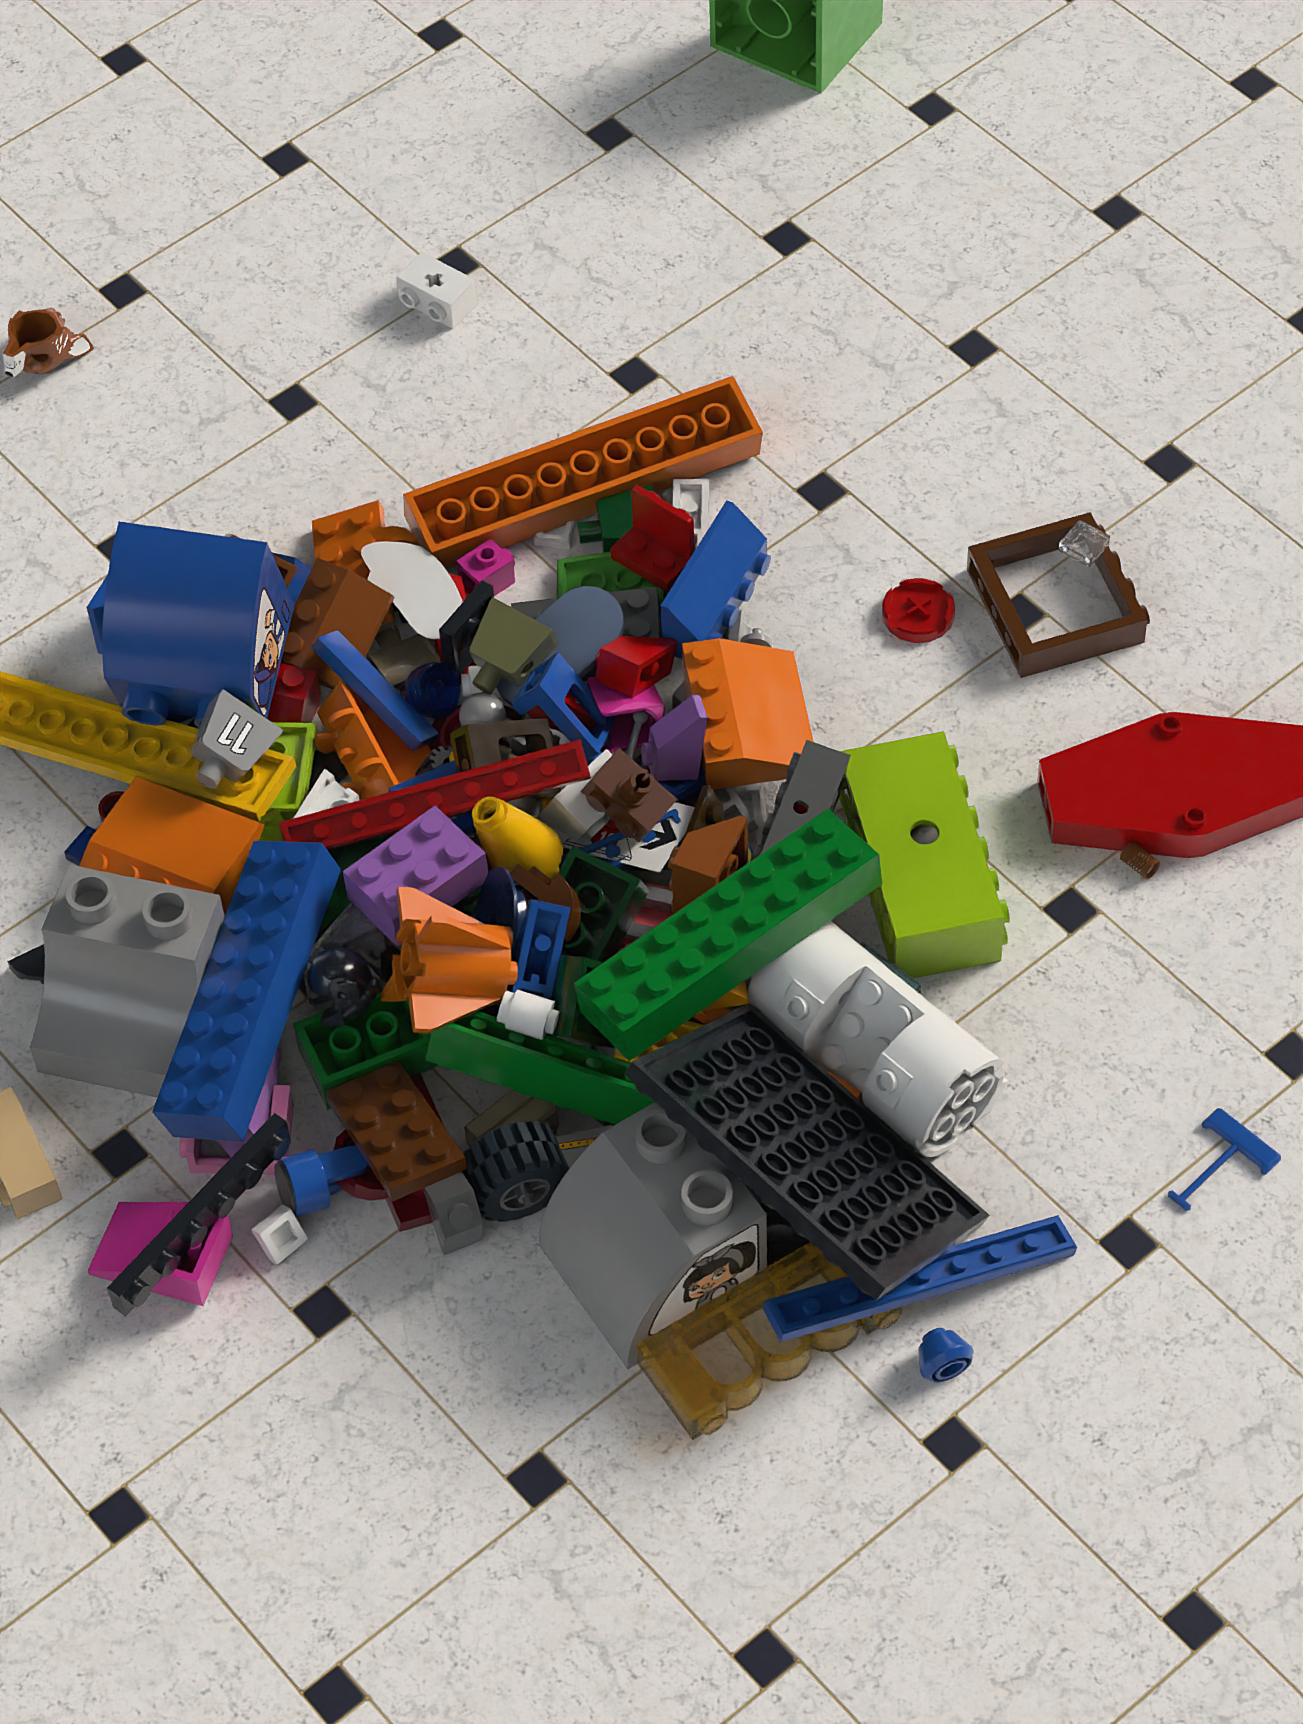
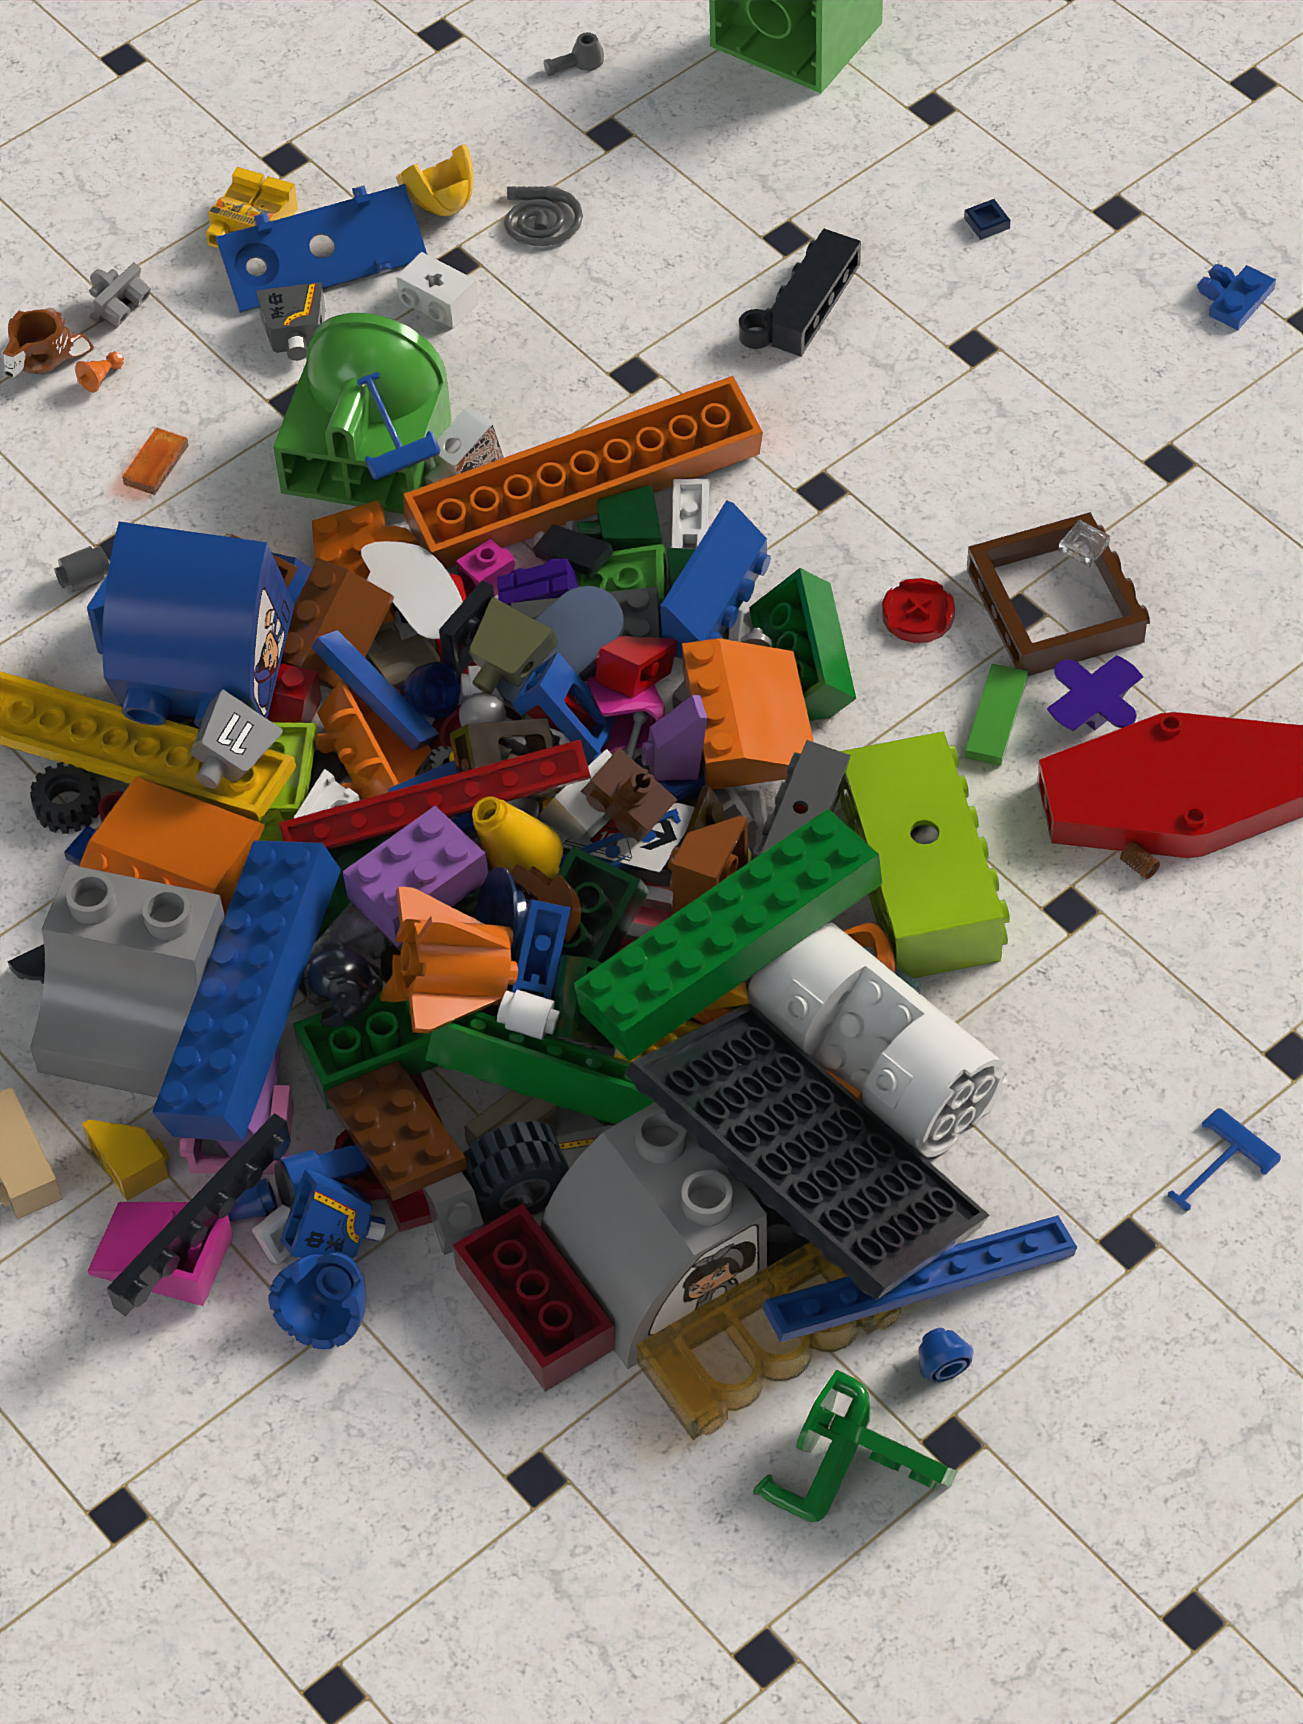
(65, 815): none -> black tyre
(82, 568): none -> dark grey brick
(93, 373): none -> orange piece
(112, 288): none -> light grey hips
(127, 1155): none -> yellow slope
(155, 461): none -> clear orange tile
(247, 197): none -> yellow hips
(254, 1202): none -> blue cone
(291, 316): none -> dark grey torso
(319, 1299): none -> blue hair
(329, 1218): none -> blue torso
(337, 422): none -> bright green piece
(368, 237): none -> blue piece
(404, 455): none -> blue piece
(442, 188): none -> yellow hair
(465, 446): none -> white torso
(534, 1297): none -> dark red brick
(538, 582): none -> dark purple brick
(541, 197): none -> dark grey piece
(582, 551): none -> black tile
(586, 55): none -> dark grey bar
(657, 542): red bracket -> none
(804, 619): none -> green slope
(806, 297): none -> black hinge
(846, 1436): none -> green plate
(874, 937): none -> orange hair
(987, 219): none -> dark blue tile
(996, 714): none -> bright green tile
(1095, 696): none -> dark purple piece
(1242, 293): none -> blue hinge

